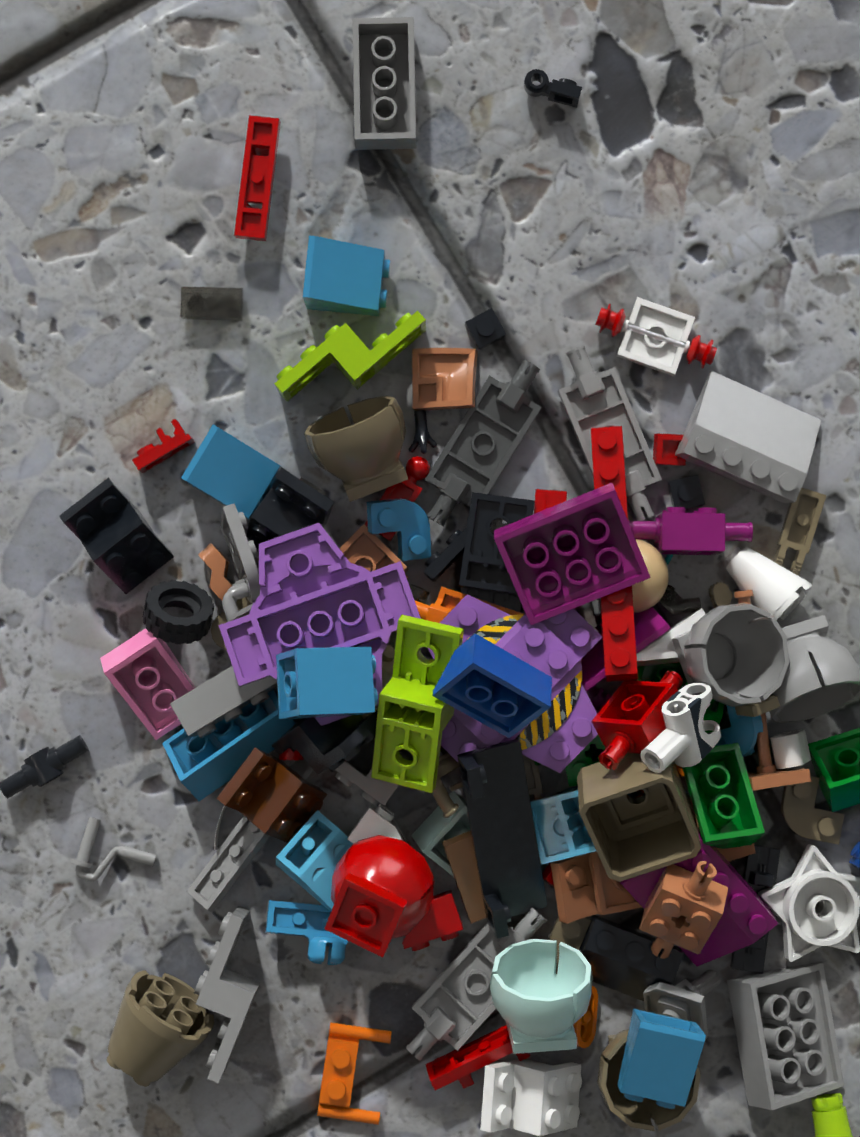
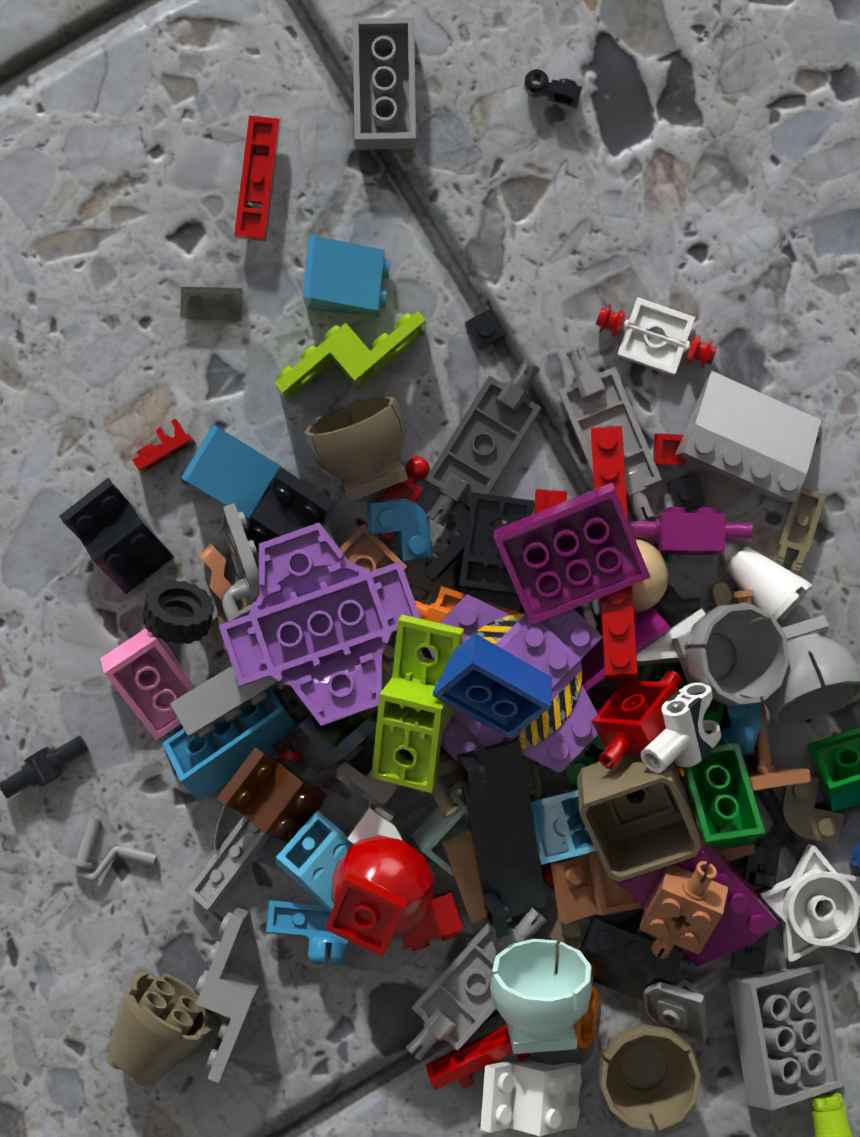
(326, 682): dark azure slope -> none
(340, 1071): orange plate -> none
(422, 435): black bar -> none
(443, 378): nougat plate -> none
(660, 1058): dark azure slope -> none
(759, 708): dark tan tile -> none
(790, 749): white beam -> none

